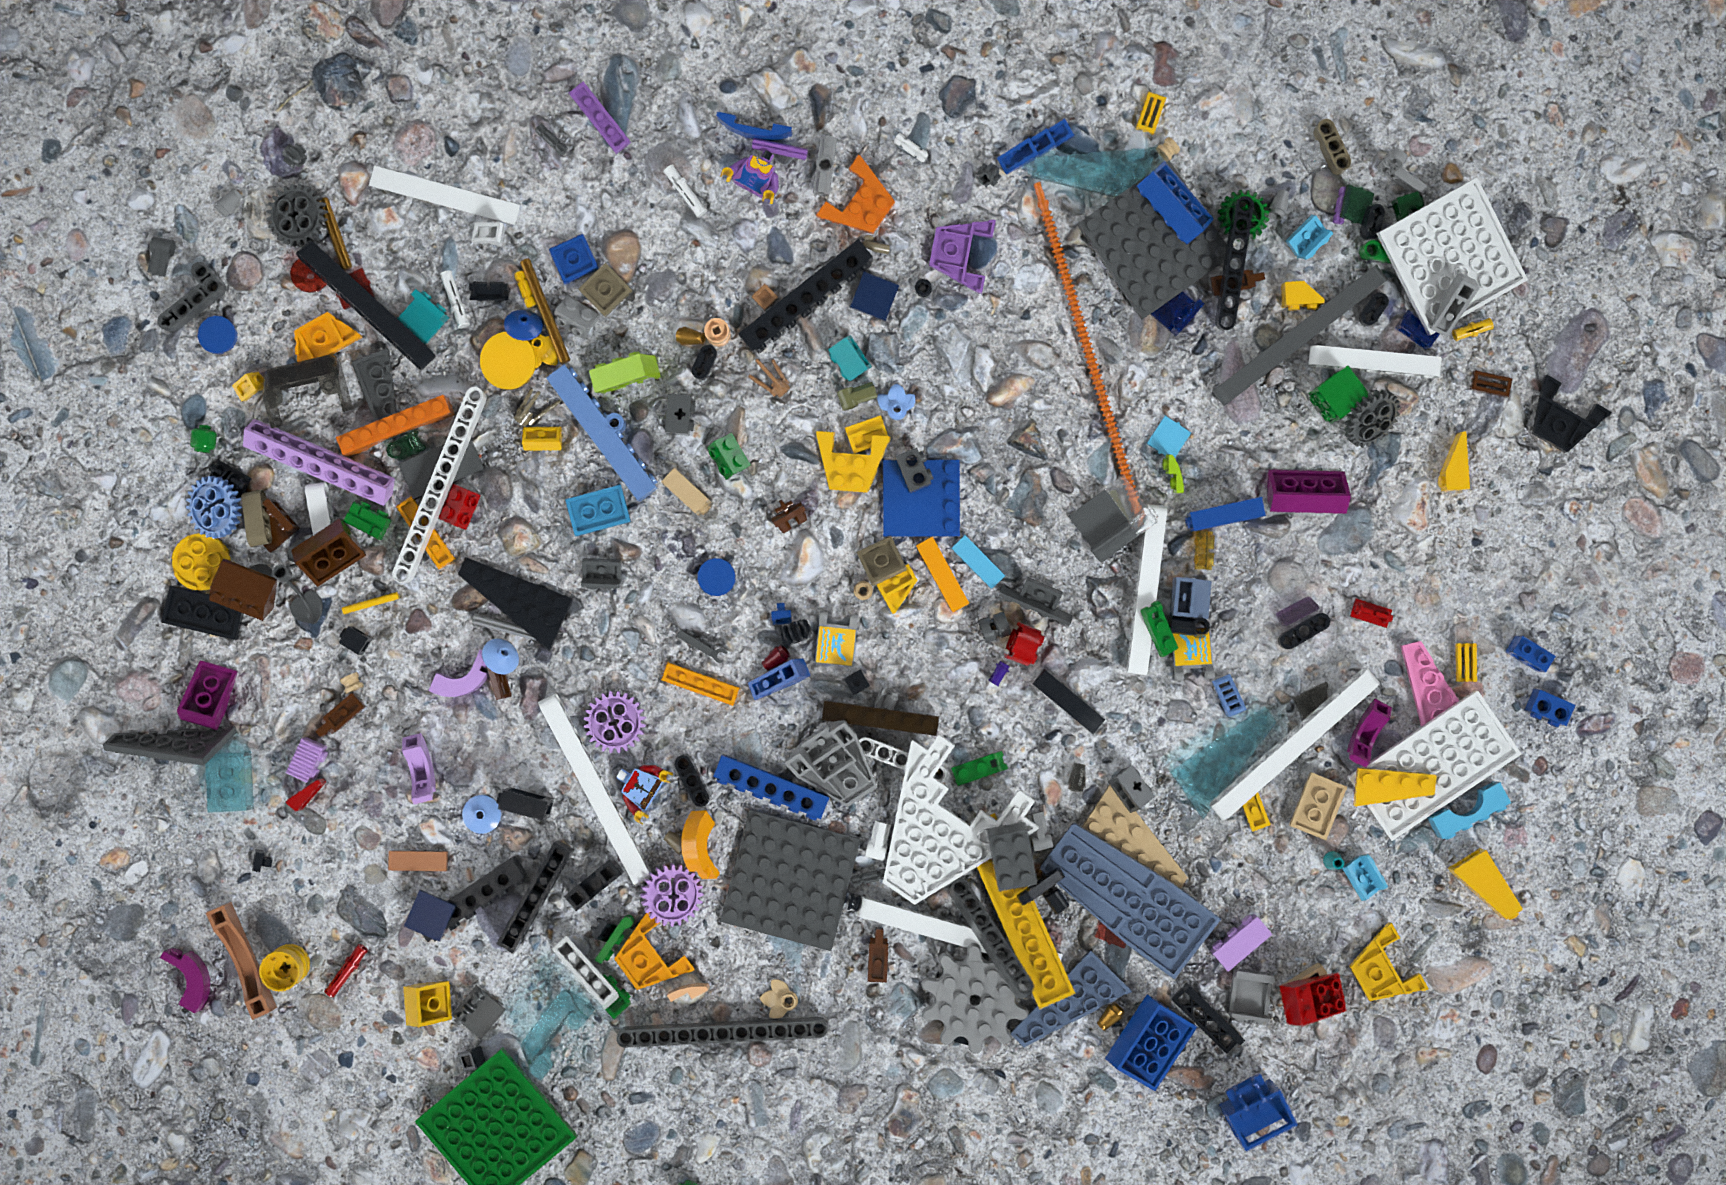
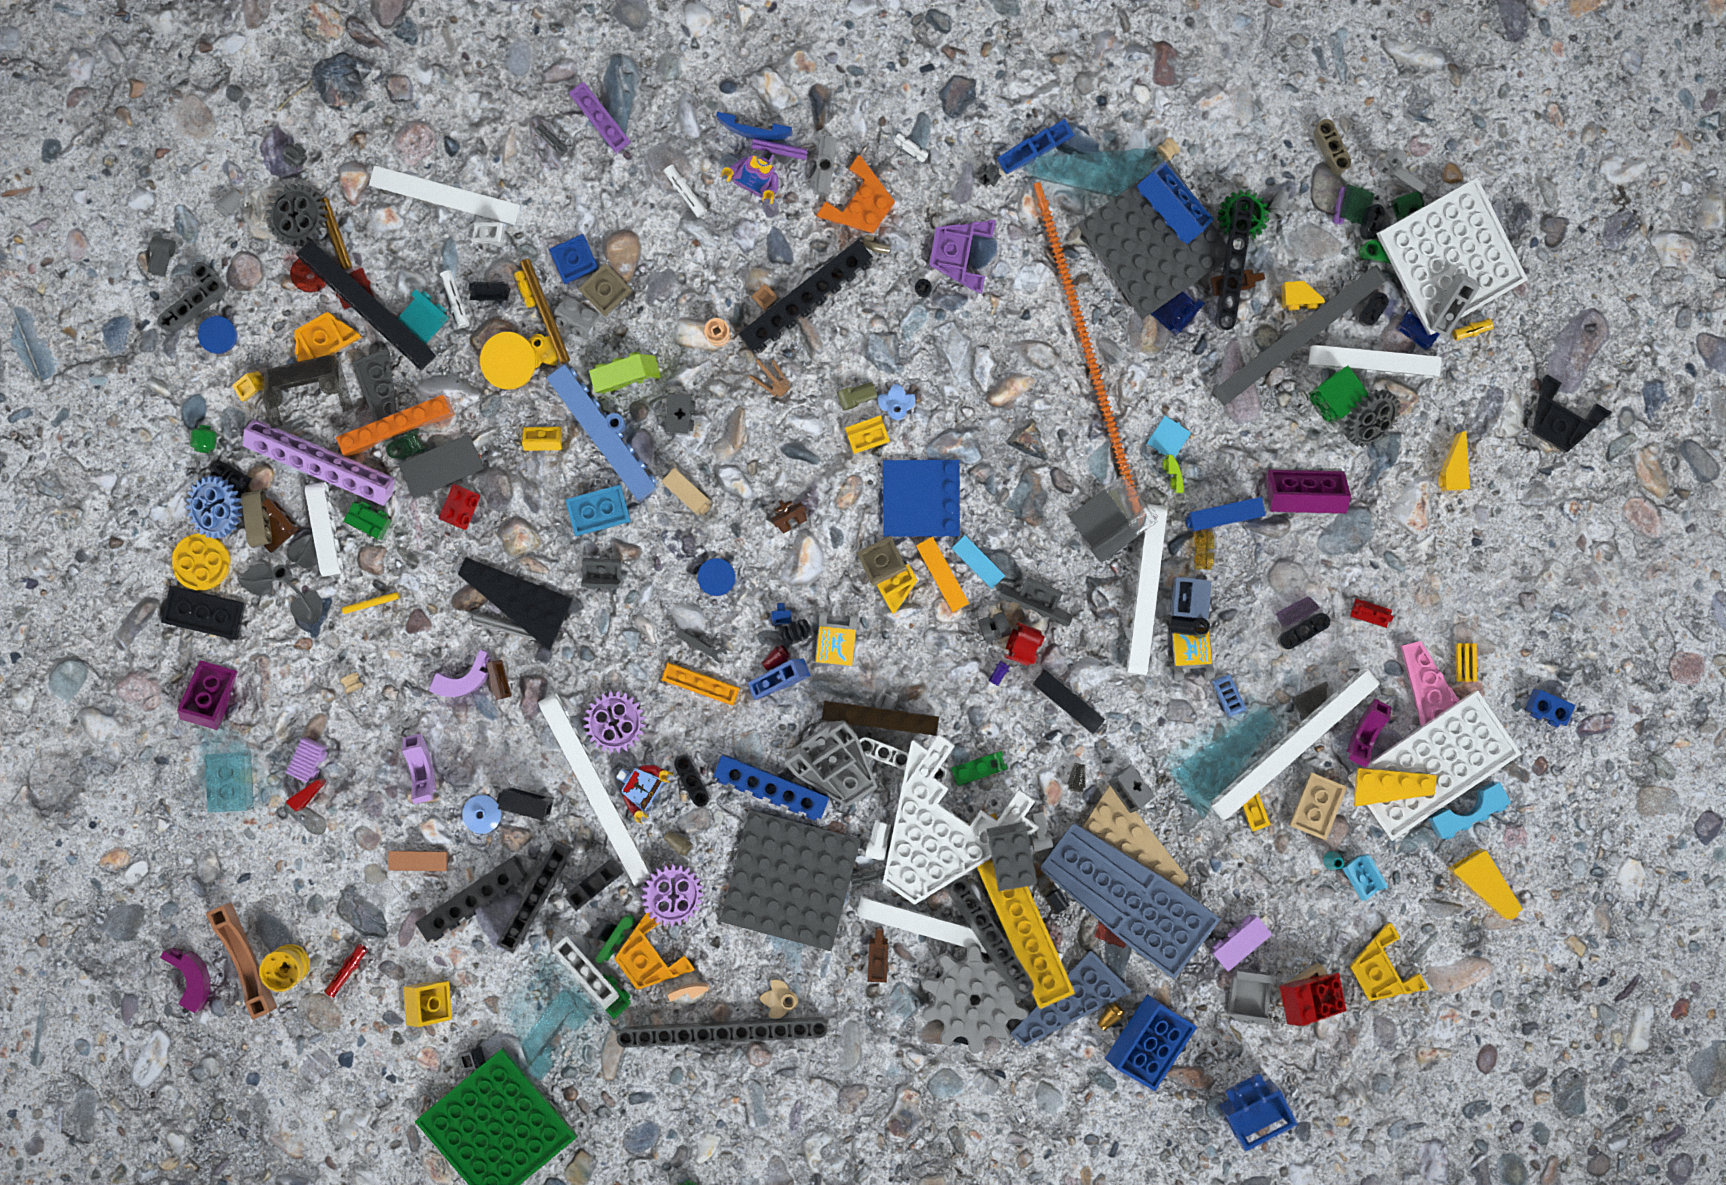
(176, 745): dark grey wing -> none
(243, 589): reddish brown slope -> none
(259, 861): black tile -> none
(328, 552): reddish brown slope -> none
(341, 715): reddish brown hinge -> none
(355, 640): black brick -> none
(430, 915): dark blue tile -> none
(436, 546): light orange tile -> none
(439, 495): white beam -> none
(478, 1012): dark grey hinge -> none
(495, 660): light blue dish -> none
(523, 325): blue dish -> none
(524, 416): dark tan plant -> none
(688, 336): pearl gold cone -> none
(694, 844): light orange arch -> none
(708, 364): black beam -> none
(728, 456): green bracket -> none
(847, 470): yellow wing -> none
(849, 358): teal brick -> none
(854, 902): black bush -> none
(856, 682): black brick -> none
(863, 596): tan plate -> none
(874, 296): dark blue tile -> none
(910, 471): dark grey brick -> none
(1042, 885): black beam -> none
(1145, 128): yellow tile -> none
(1159, 629): green plate -> none
(1221, 1022): black fence -> none
(1308, 238): medium azure bracket -> none
(1312, 157): clear bracket -> none
(1475, 381): reddish brown tile -> none
(1530, 654): blue brick -> none

